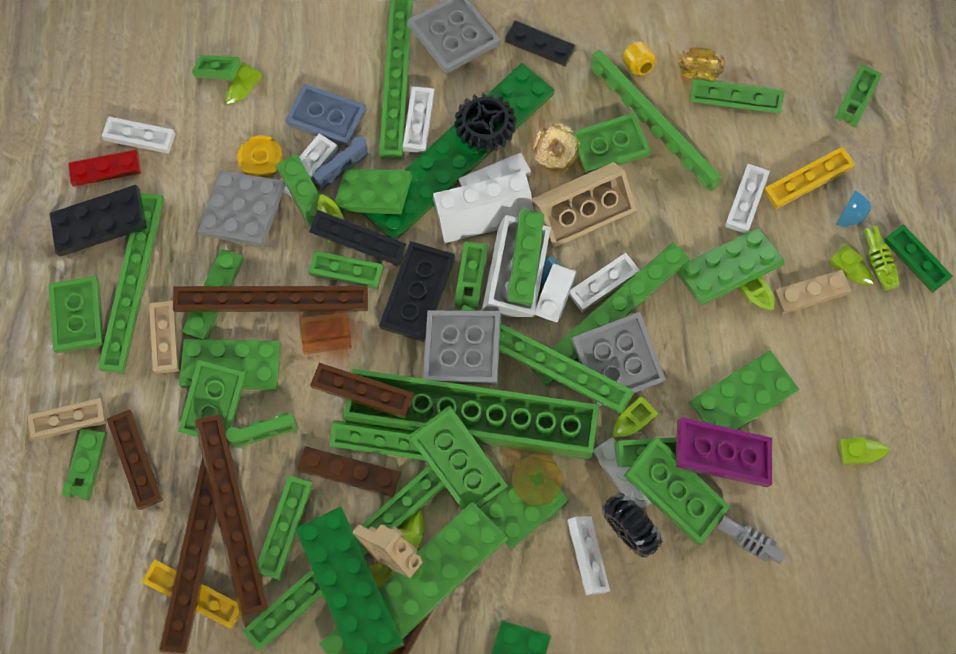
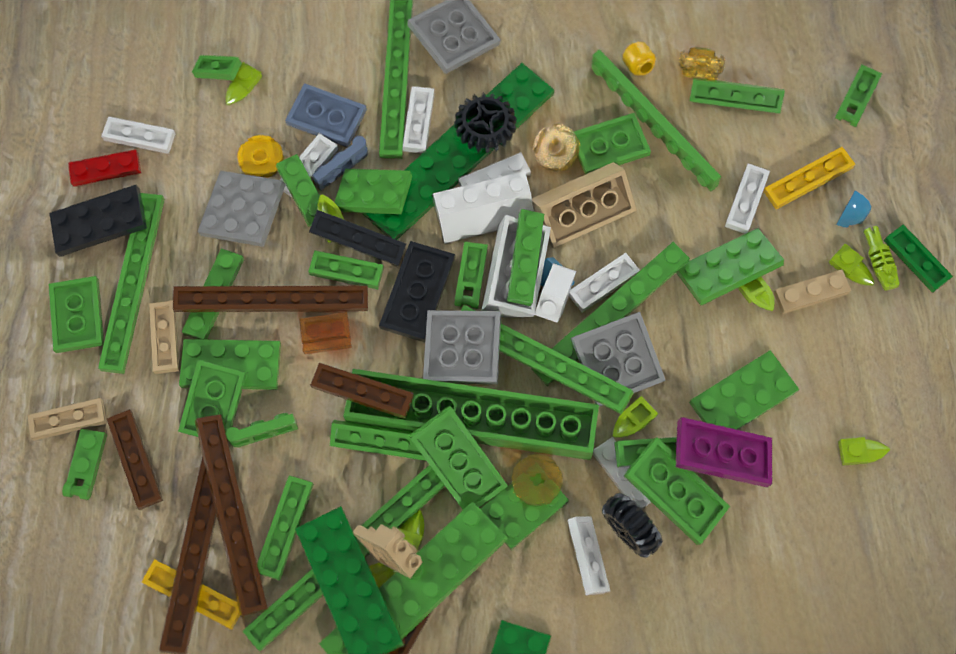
(349, 471): reddish brown plate -> none
(540, 43): black plate -> none
(752, 540): light grey hinge -> none

